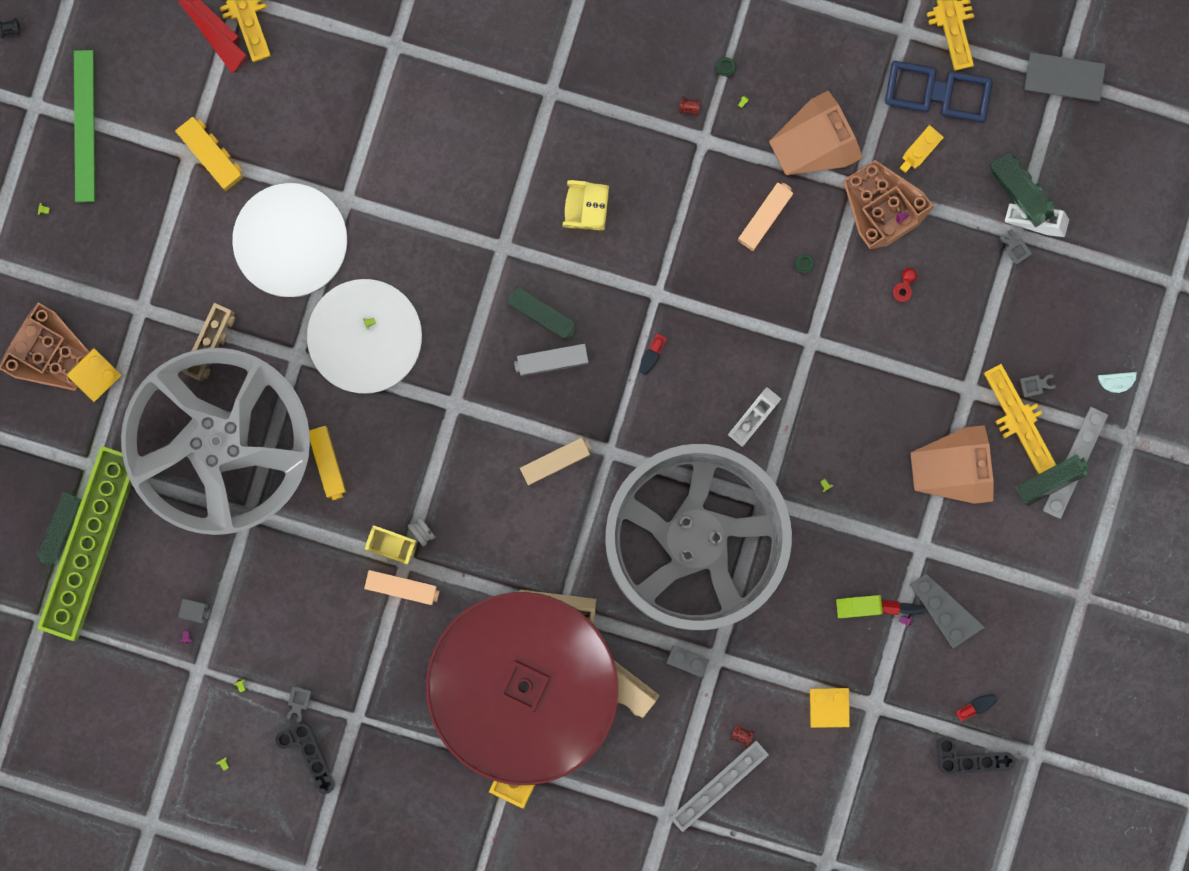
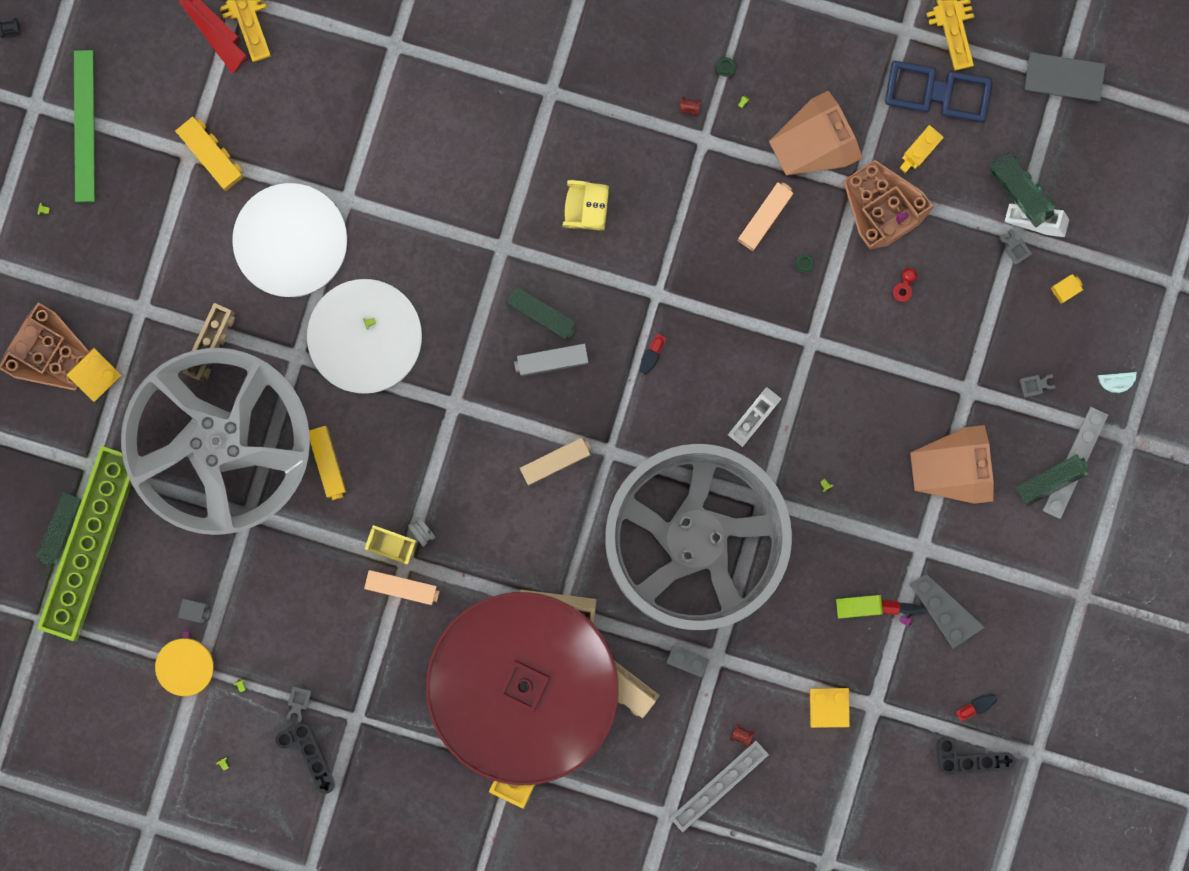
(184, 667): none -> yellow tile
(1019, 419): yellow hinge -> none
(1067, 288): none -> yellow brick

